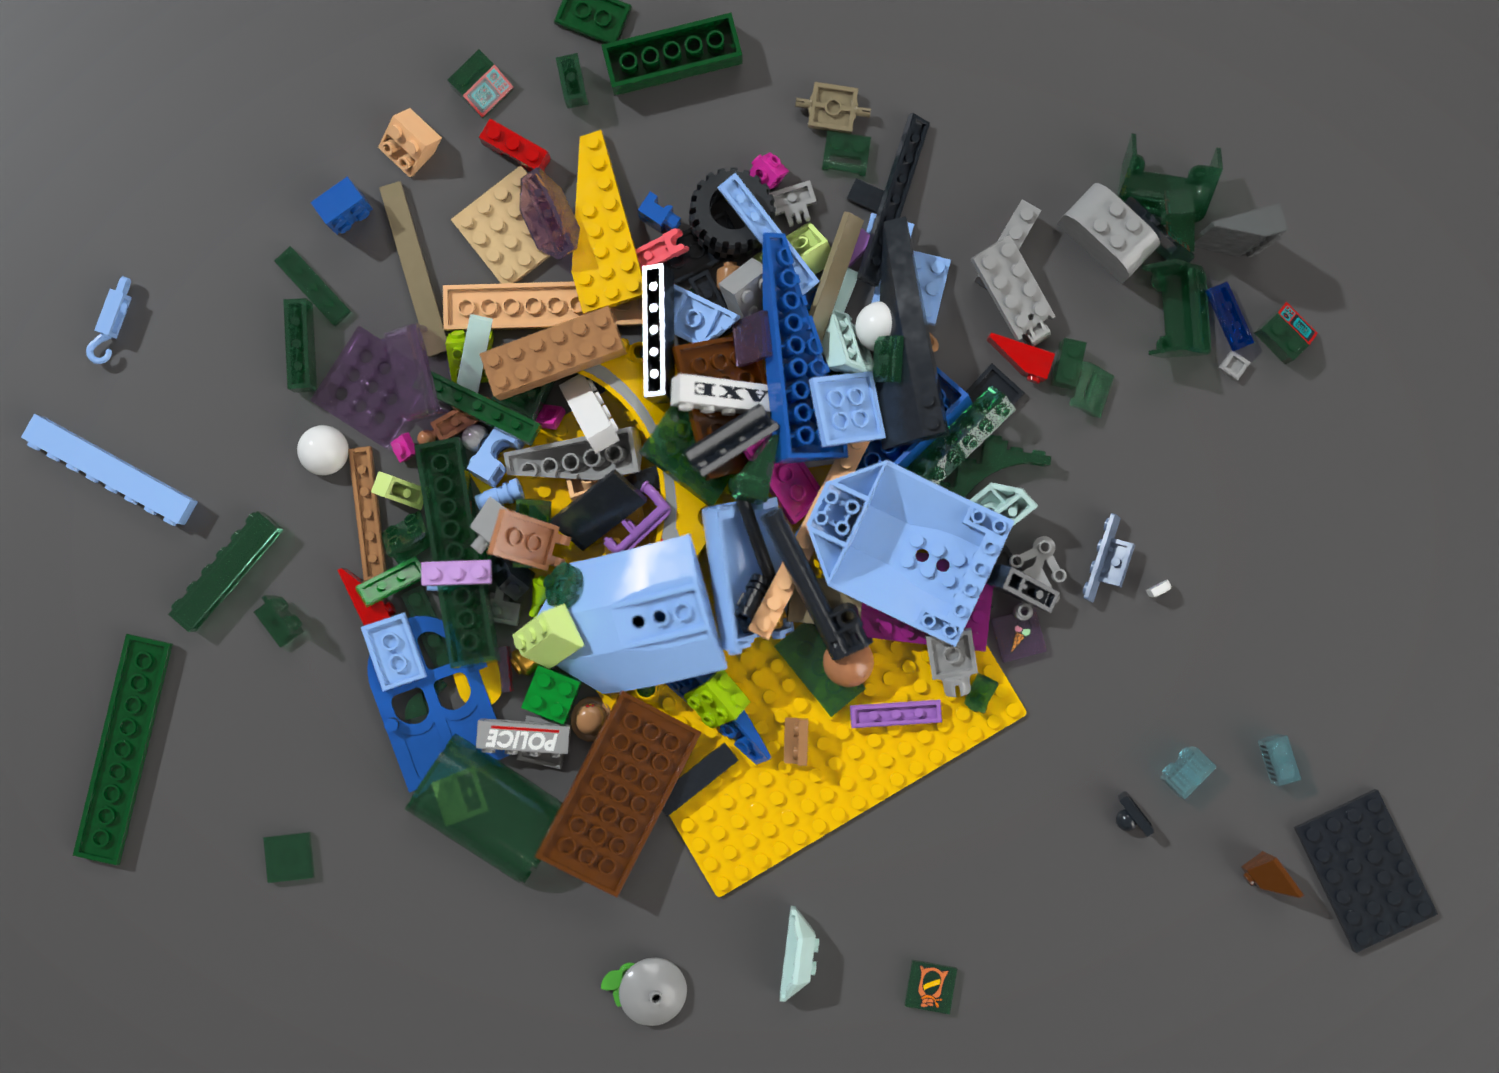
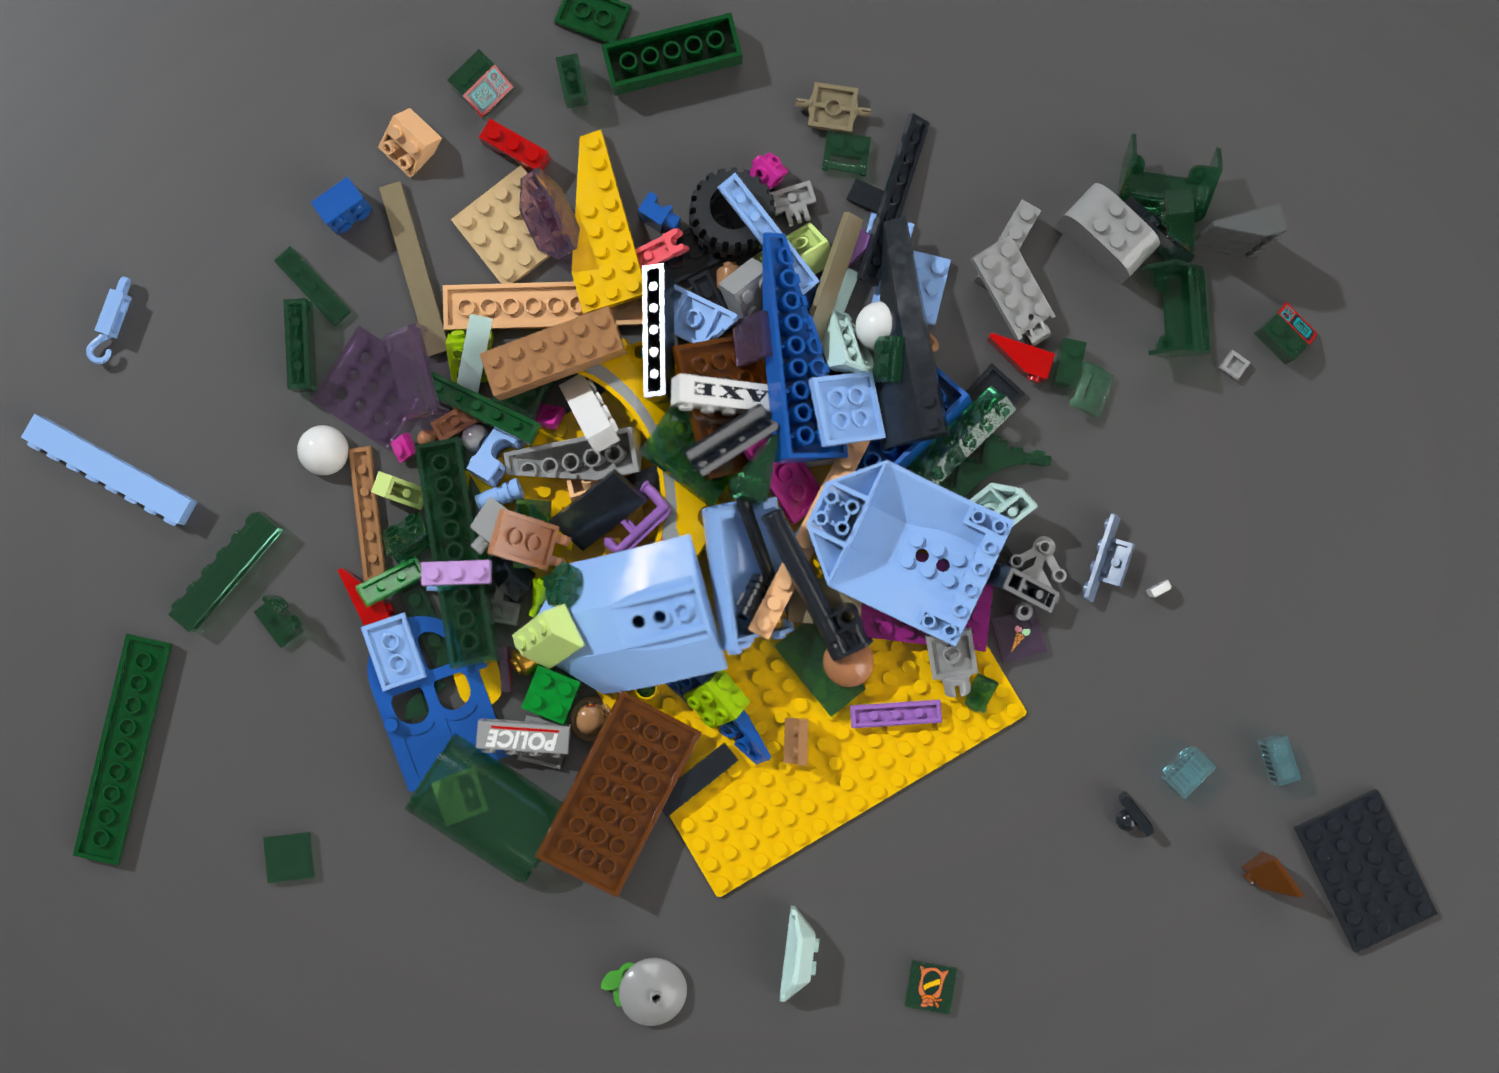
(1229, 316): clear blue plate -> none

